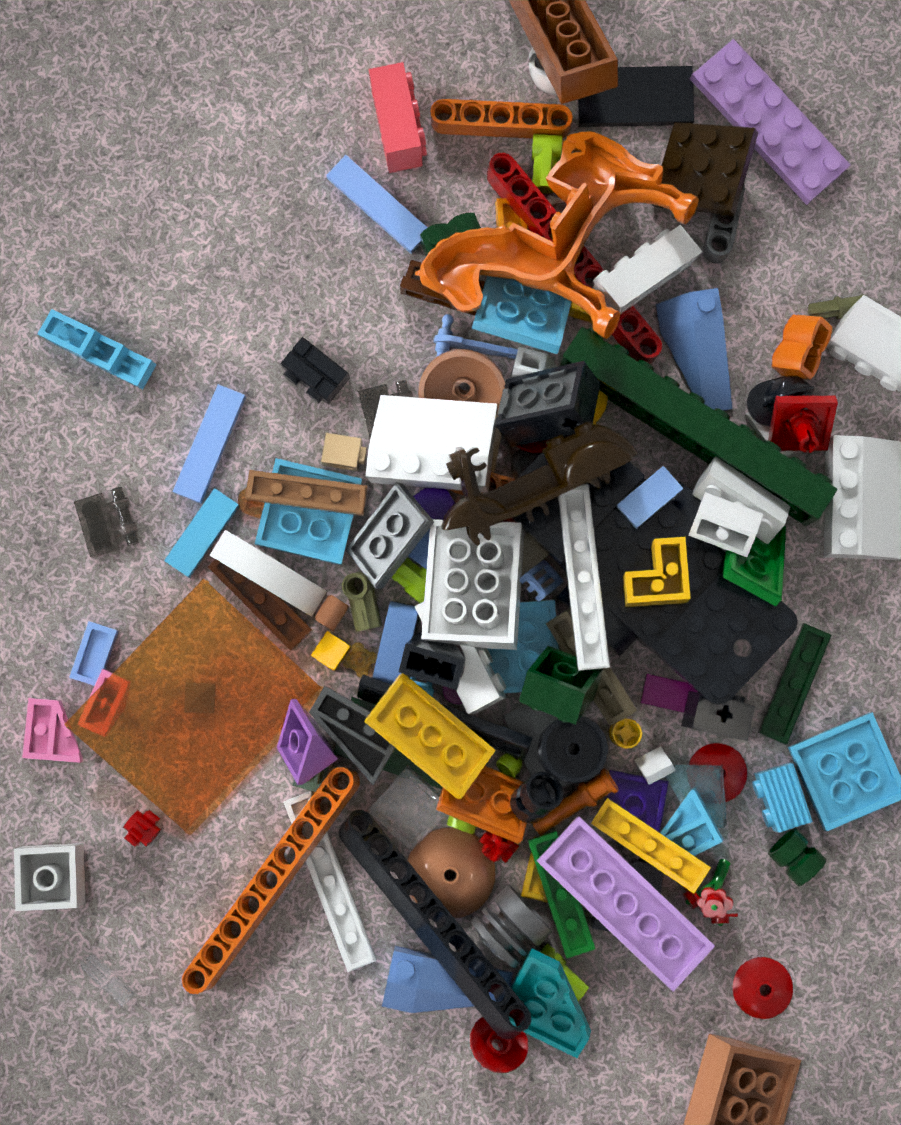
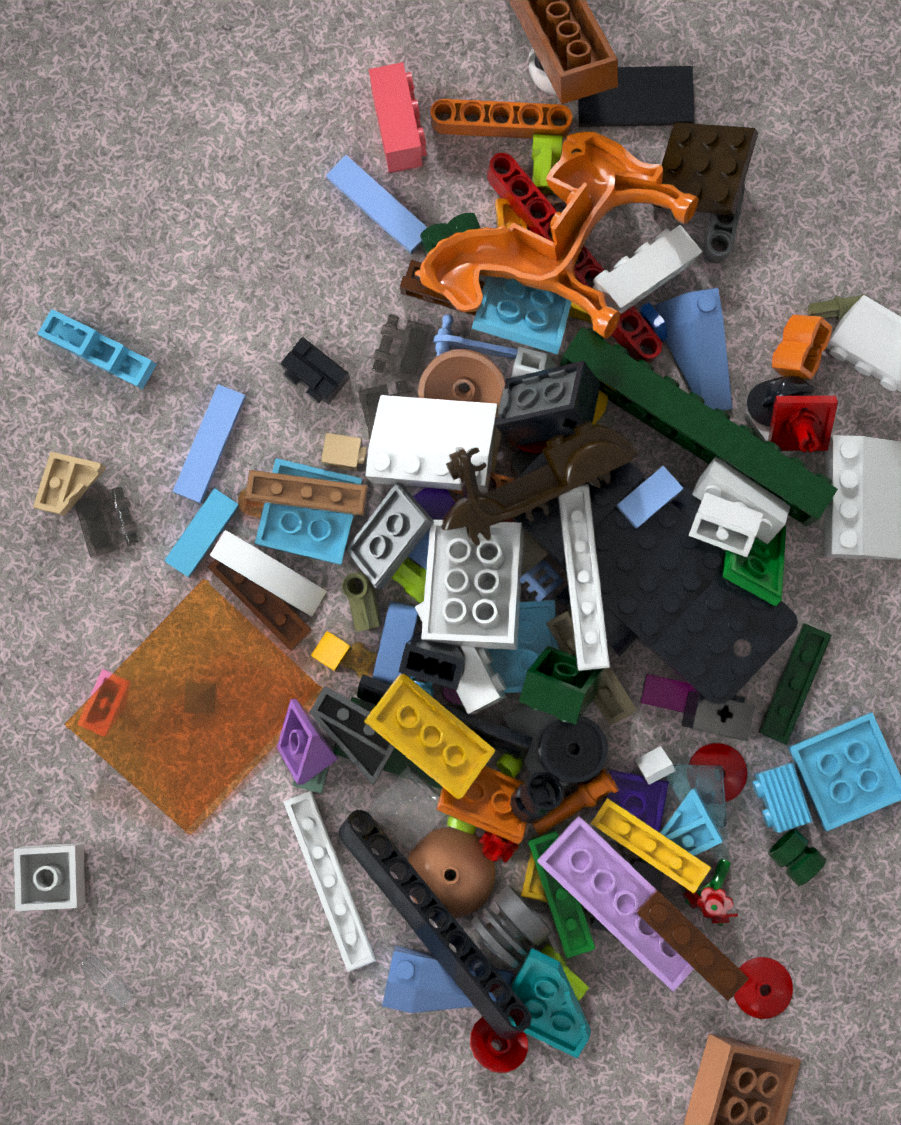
(47, 735): bright pink wing -> none
(65, 482): none -> tan wing
(93, 653): light blue tile -> none
(142, 828): red gear -> none
(258, 886): orange beam -> none
(331, 612): nougat brick -> none
(413, 351): none -> clear smoke plate
(630, 734): yellow wheel -> none
(654, 320): none -> blue tile
(666, 582): yellow brick -> none
(692, 945): none -> reddish brown plate
(785, 134): lavender plate -> none

